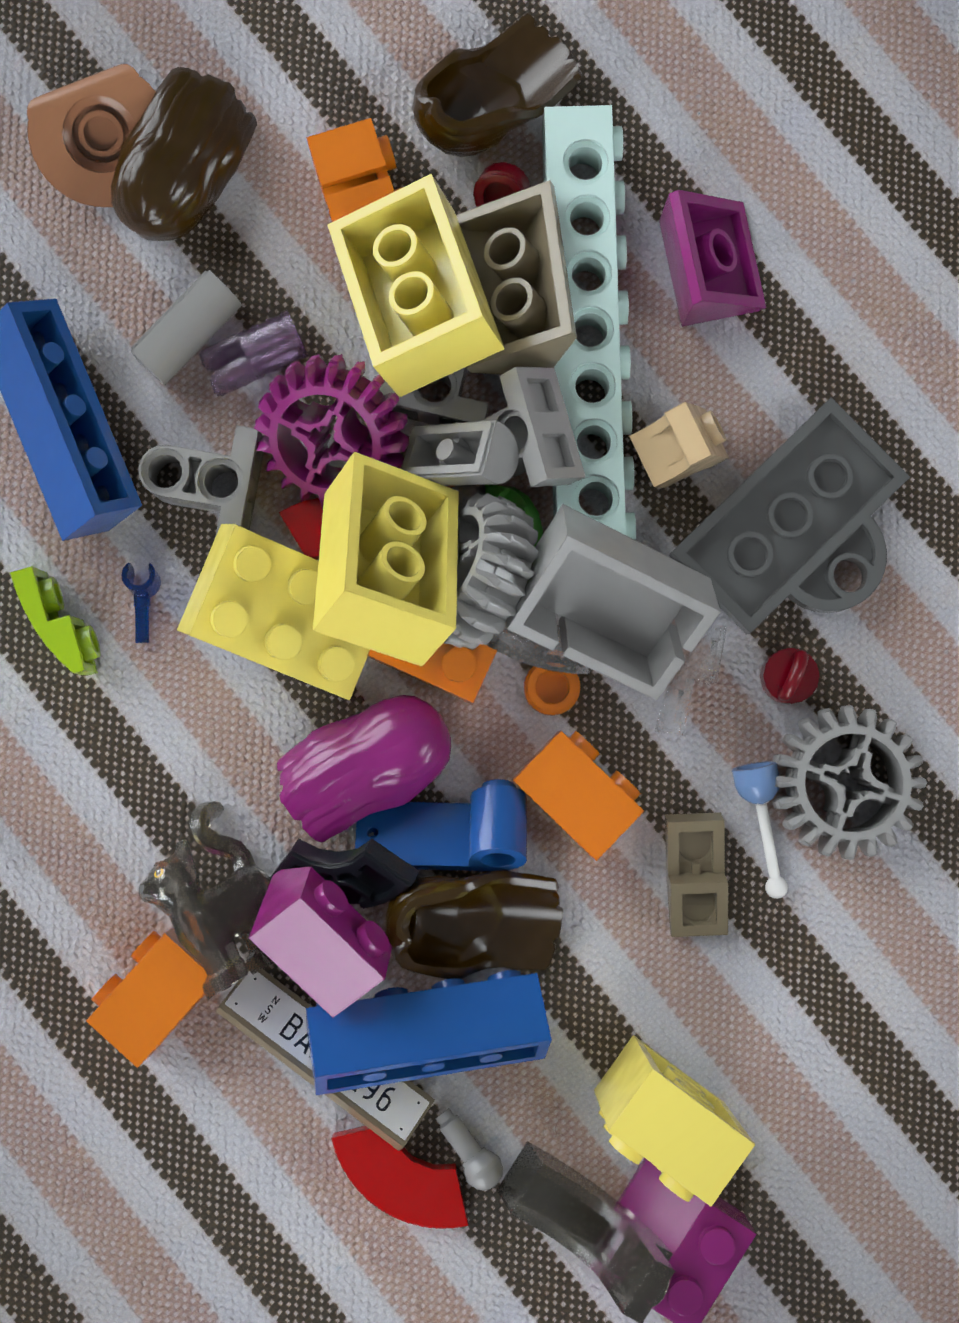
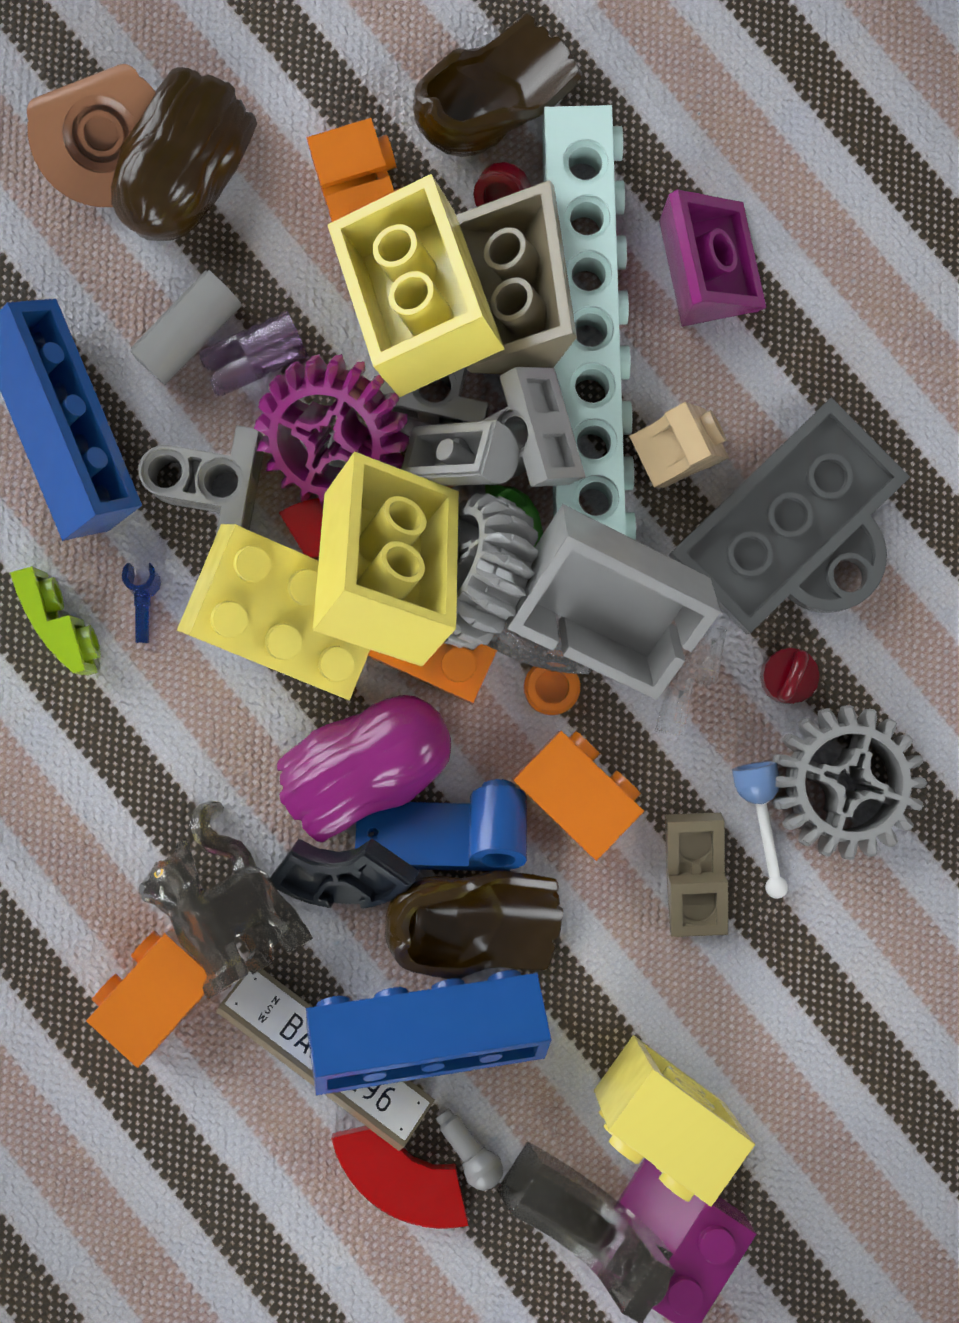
(320, 939): slope -> none

